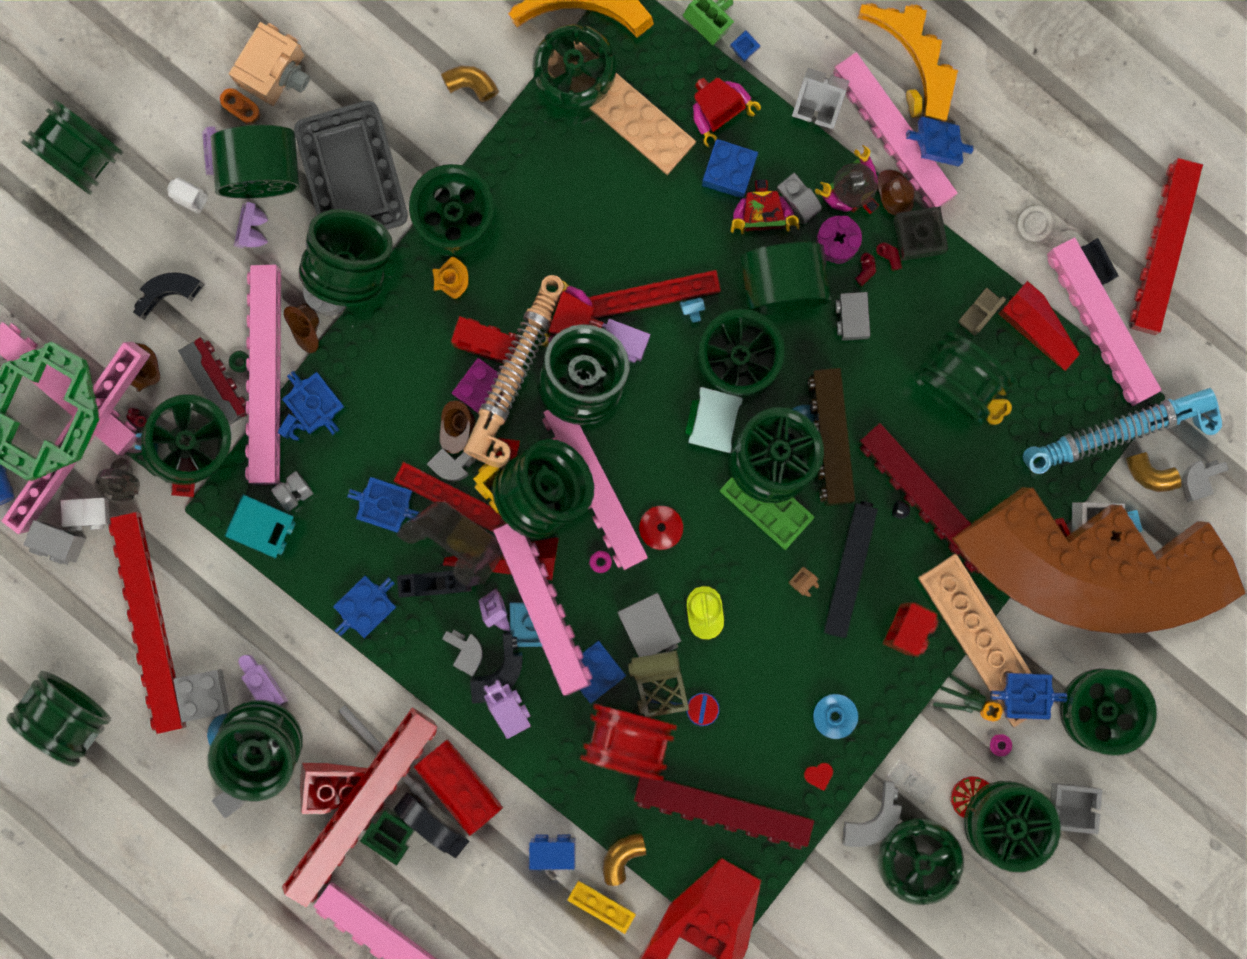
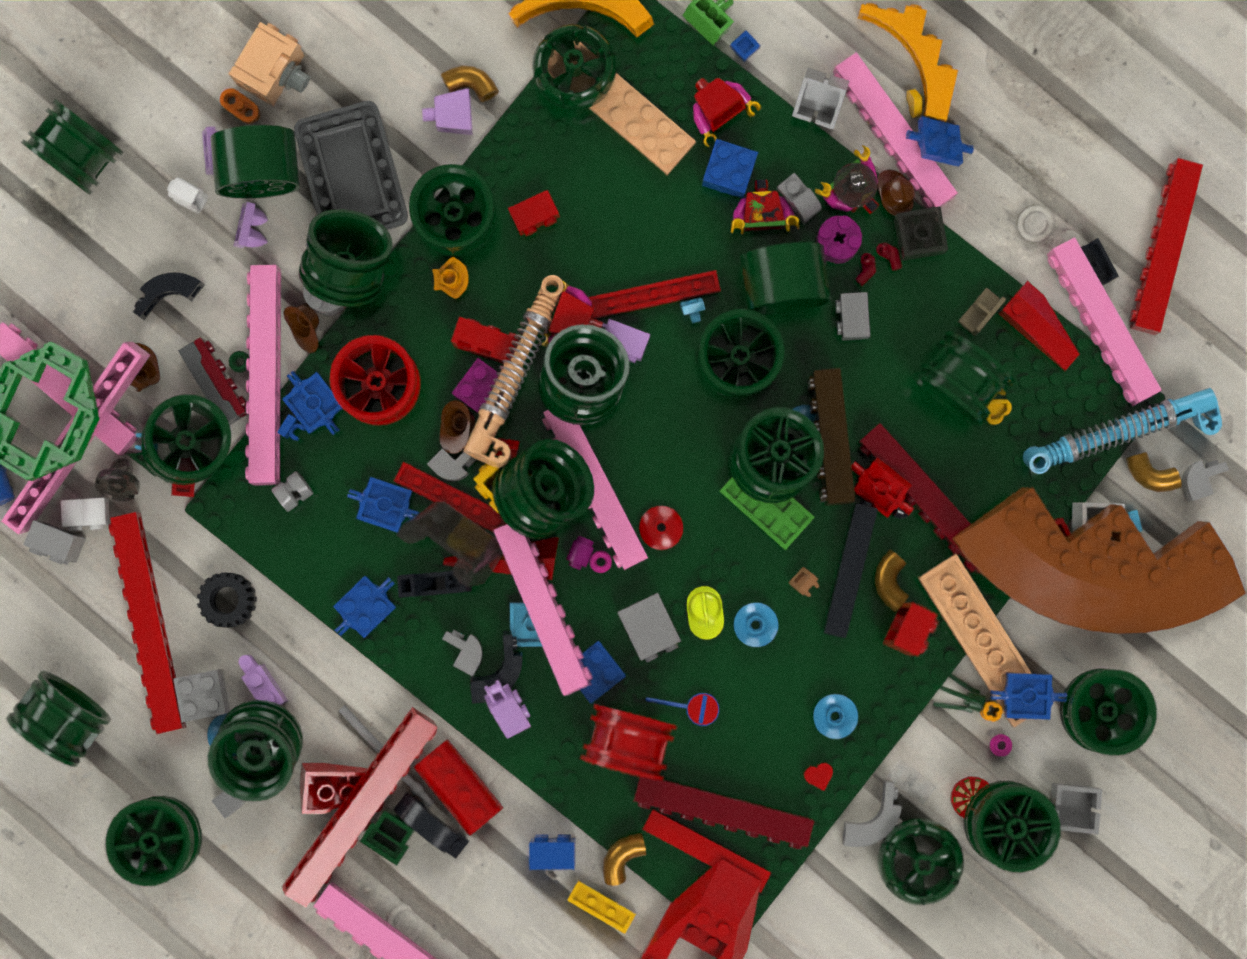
(134, 418): dark red arm -> none
(186, 835): none -> dark green wheel
(208, 595): none -> black tyre
(254, 524): teal container -> none
(345, 367): none -> red wheel
(451, 112): none -> lavender torso
(494, 611): lavender tile -> none
(534, 213): none -> red piece
(580, 553): none -> magenta brick
(656, 668): olive piece -> none
(698, 845): none -> red tile
(713, 419): light aqua piece -> none
(766, 618): none -> dark azure dish
(882, 487): none -> red plate
(886, 580): none -> pearl gold cylinder

